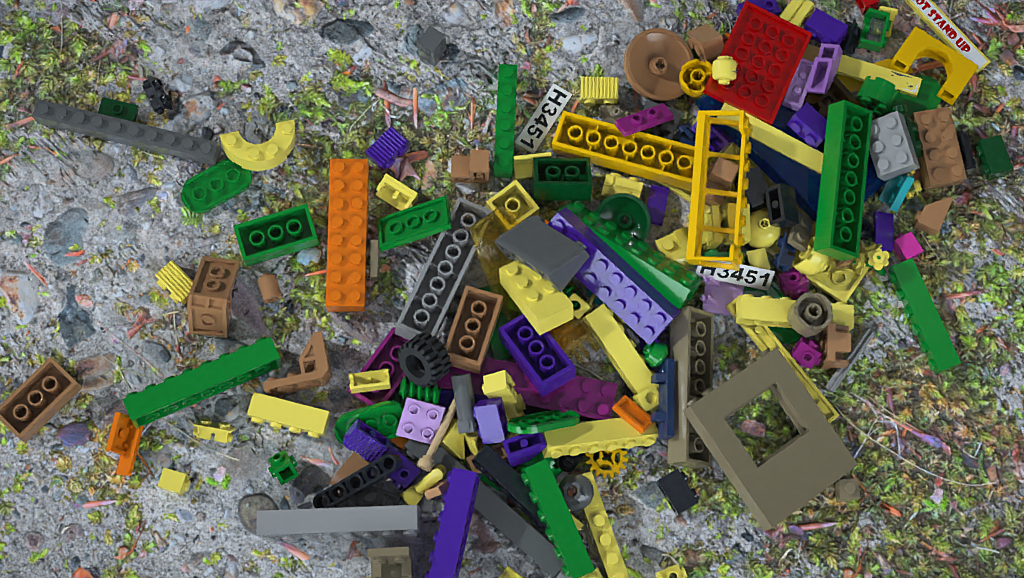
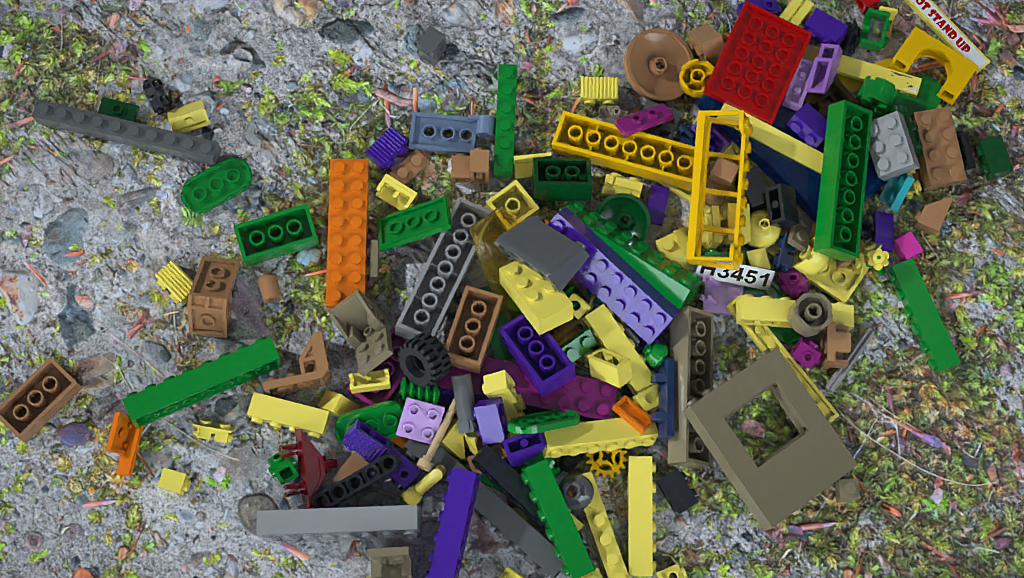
(188, 117): none -> light yellow panel
(260, 156): light yellow brick -> none
(311, 468): none -> dark red connector
(337, 403): none -> light yellow slope
(365, 329): none -> dark tan bracket
(410, 167): none -> medium nougat plate
(437, 489): light nougat tile -> none
(478, 125): none -> sand blue hinge
(543, 118): white sticker -> none
(579, 344): none -> green plate
(609, 366): none -> light yellow brick
(639, 517): none -> light yellow brick
(724, 70): light yellow head -> none

